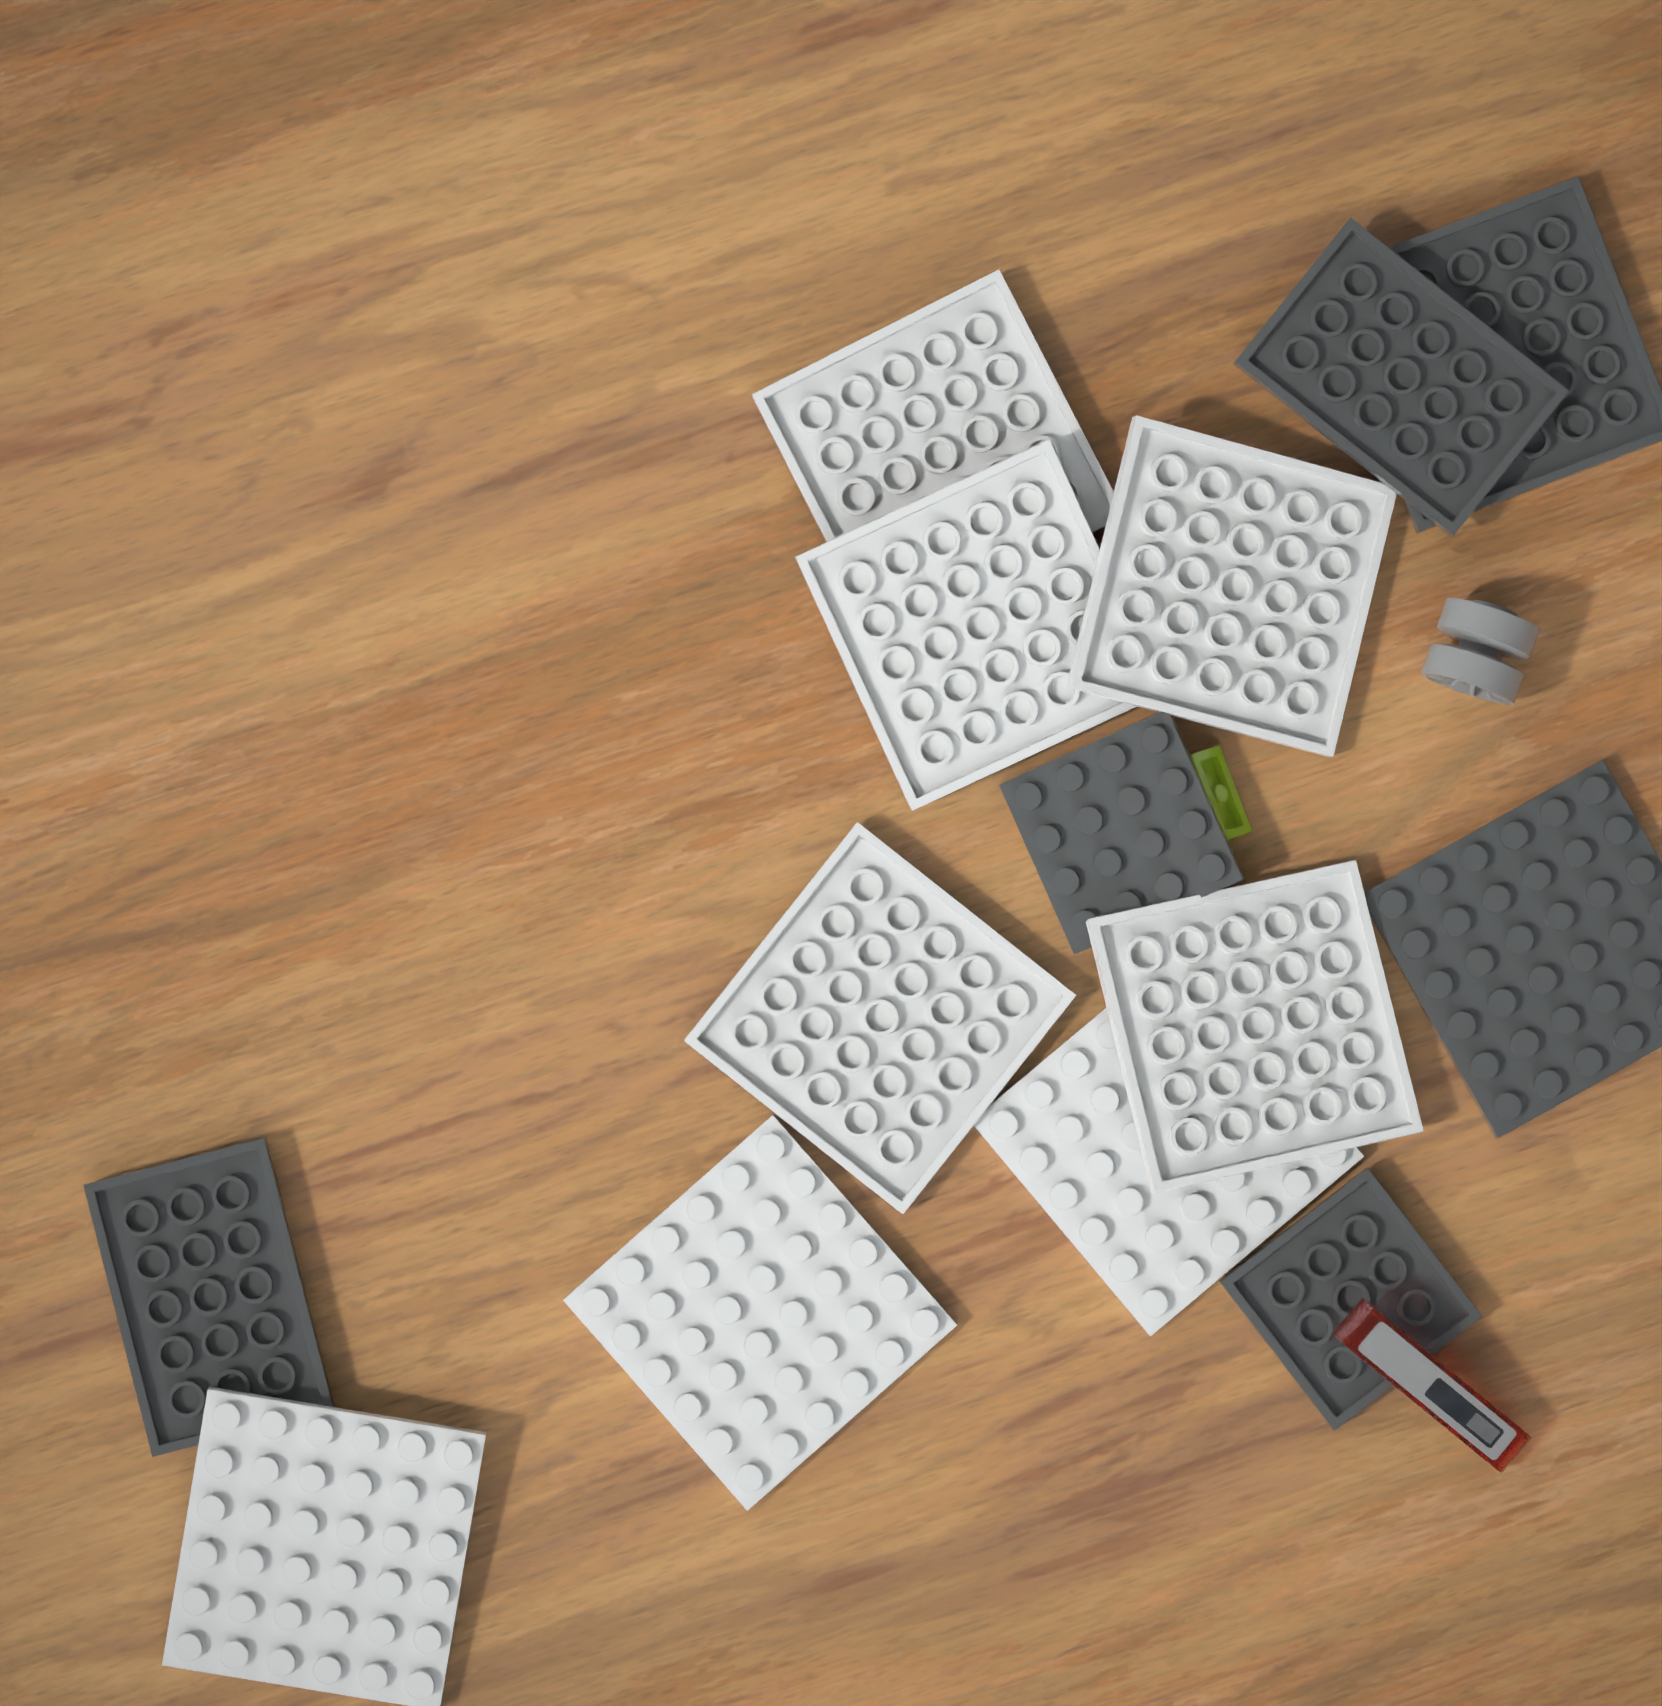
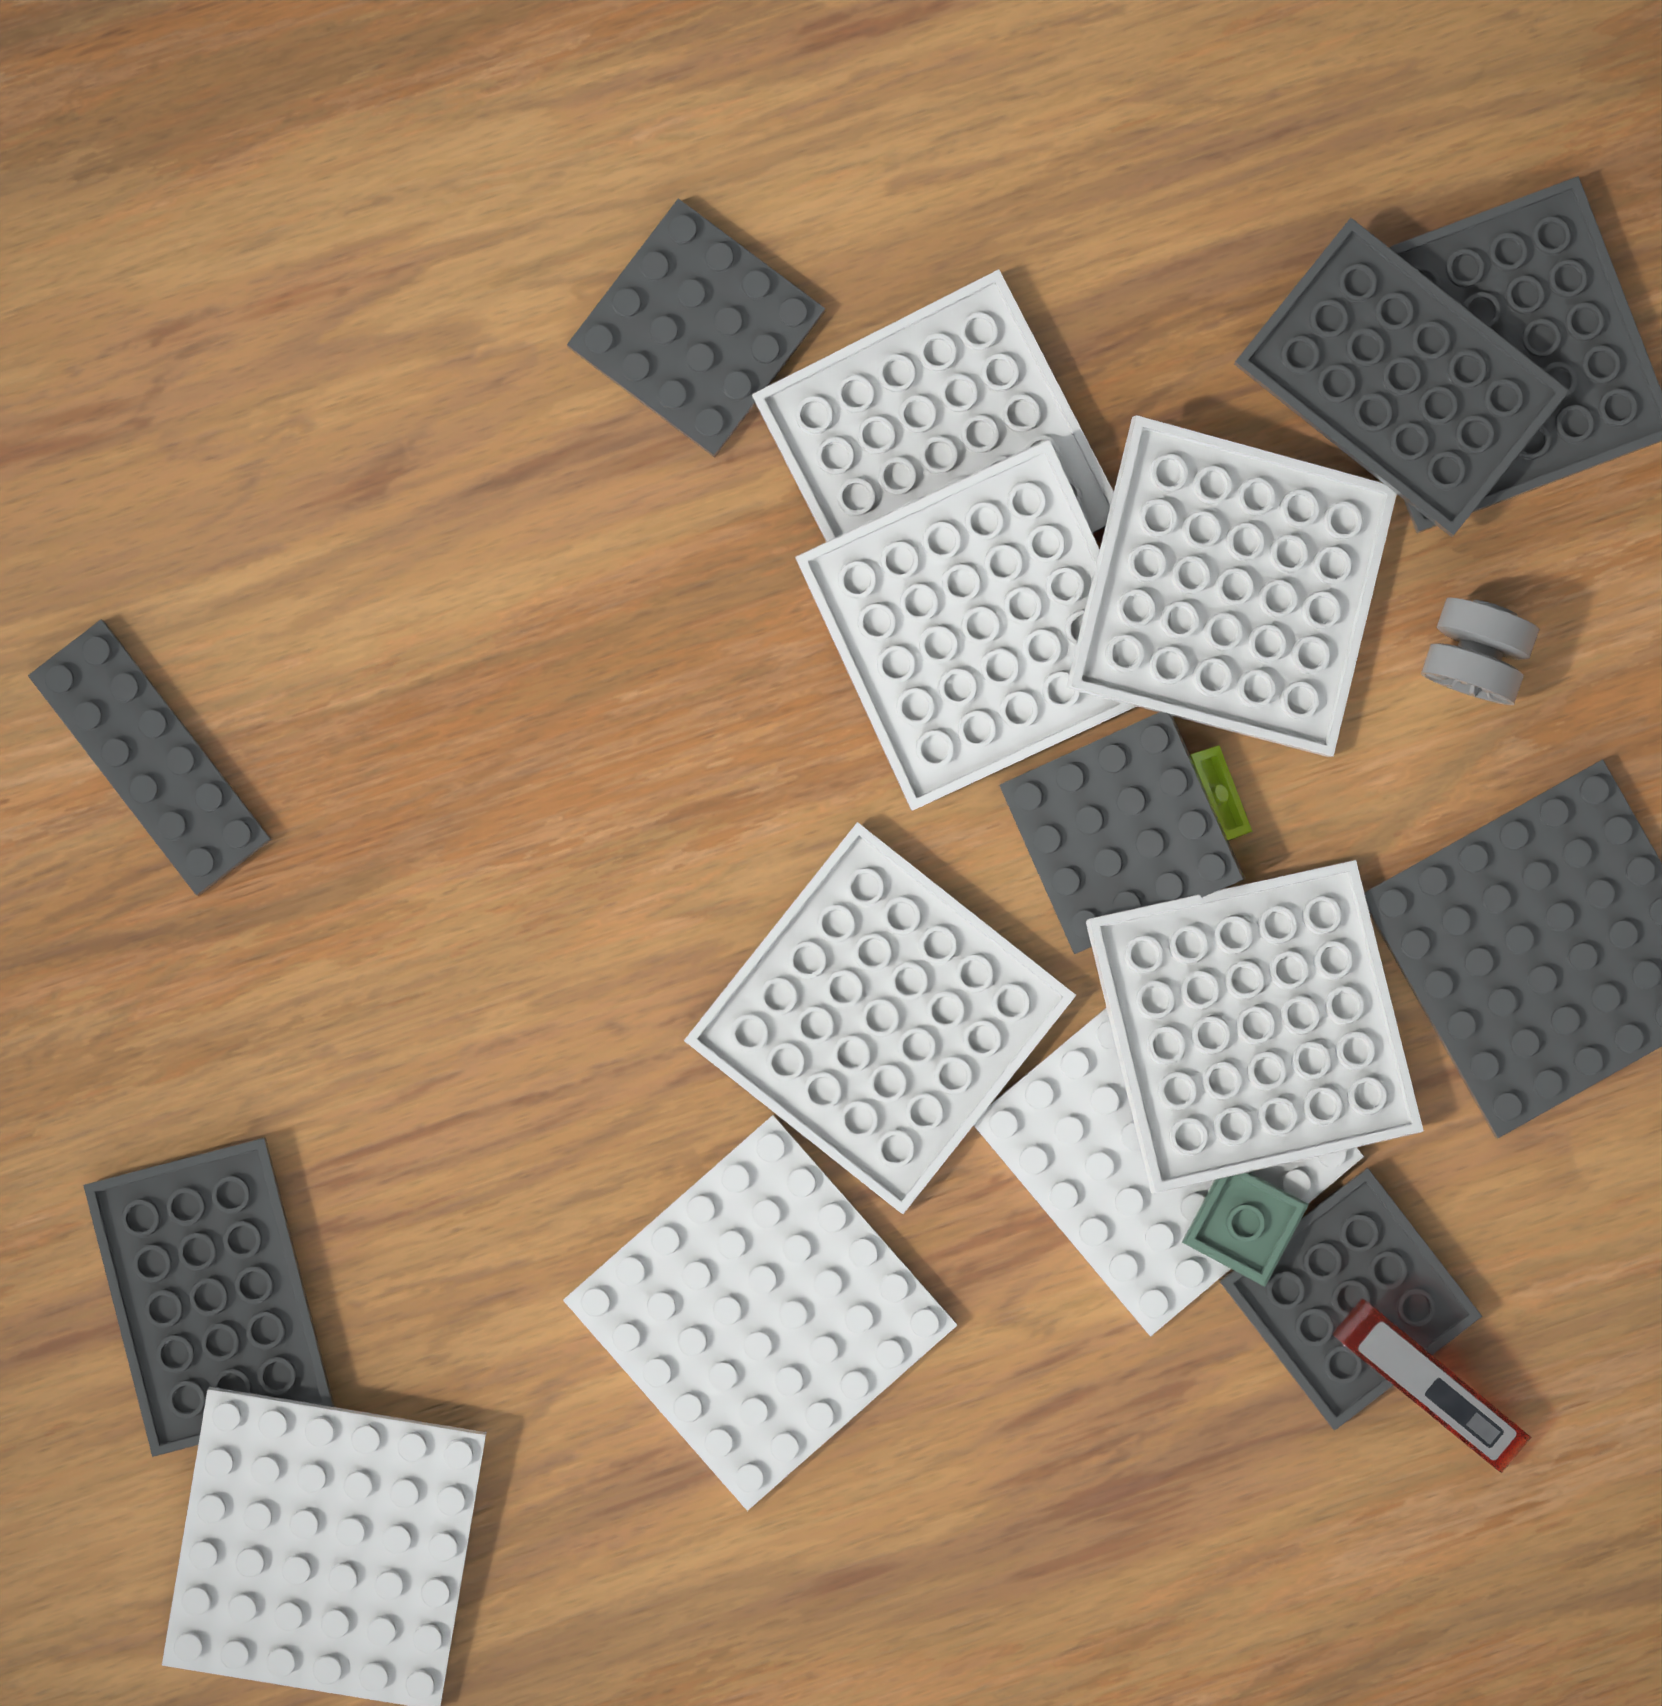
(149, 757): none -> dark grey plate
(696, 327): none -> dark grey plate
(1245, 1225): none -> sand green tile

